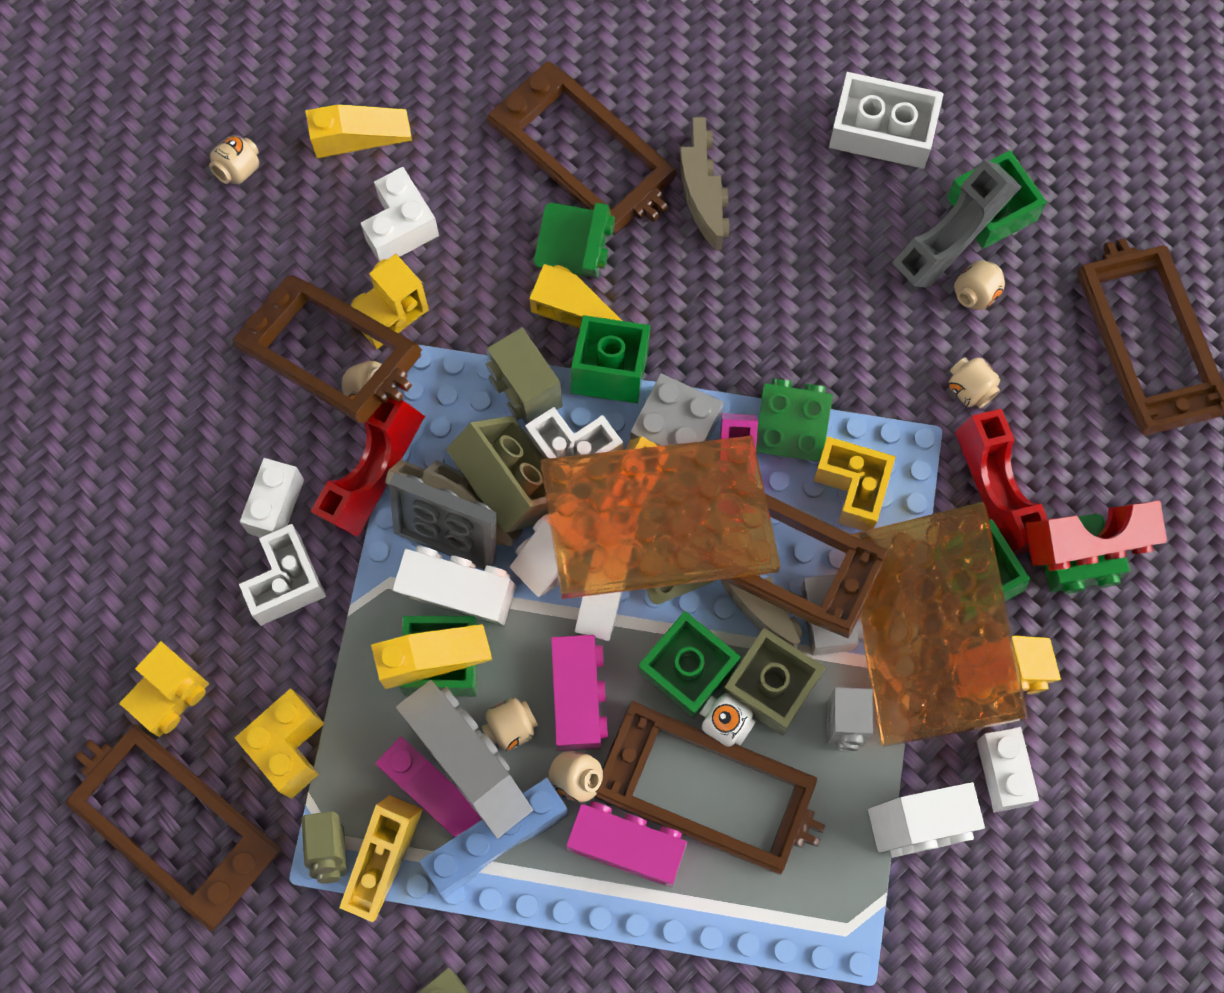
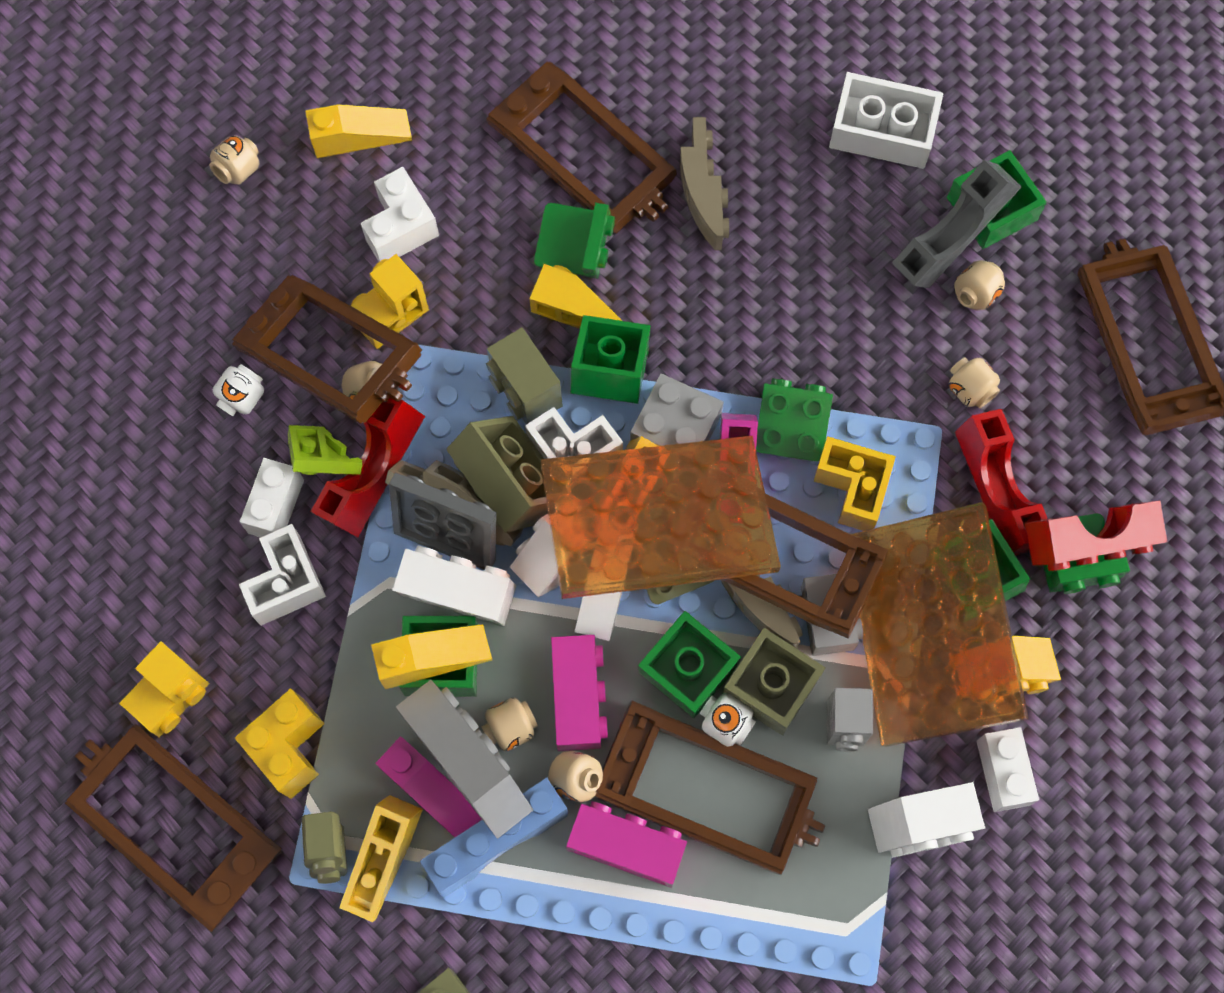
(238, 390): none -> white head
(316, 451): none -> lime wing

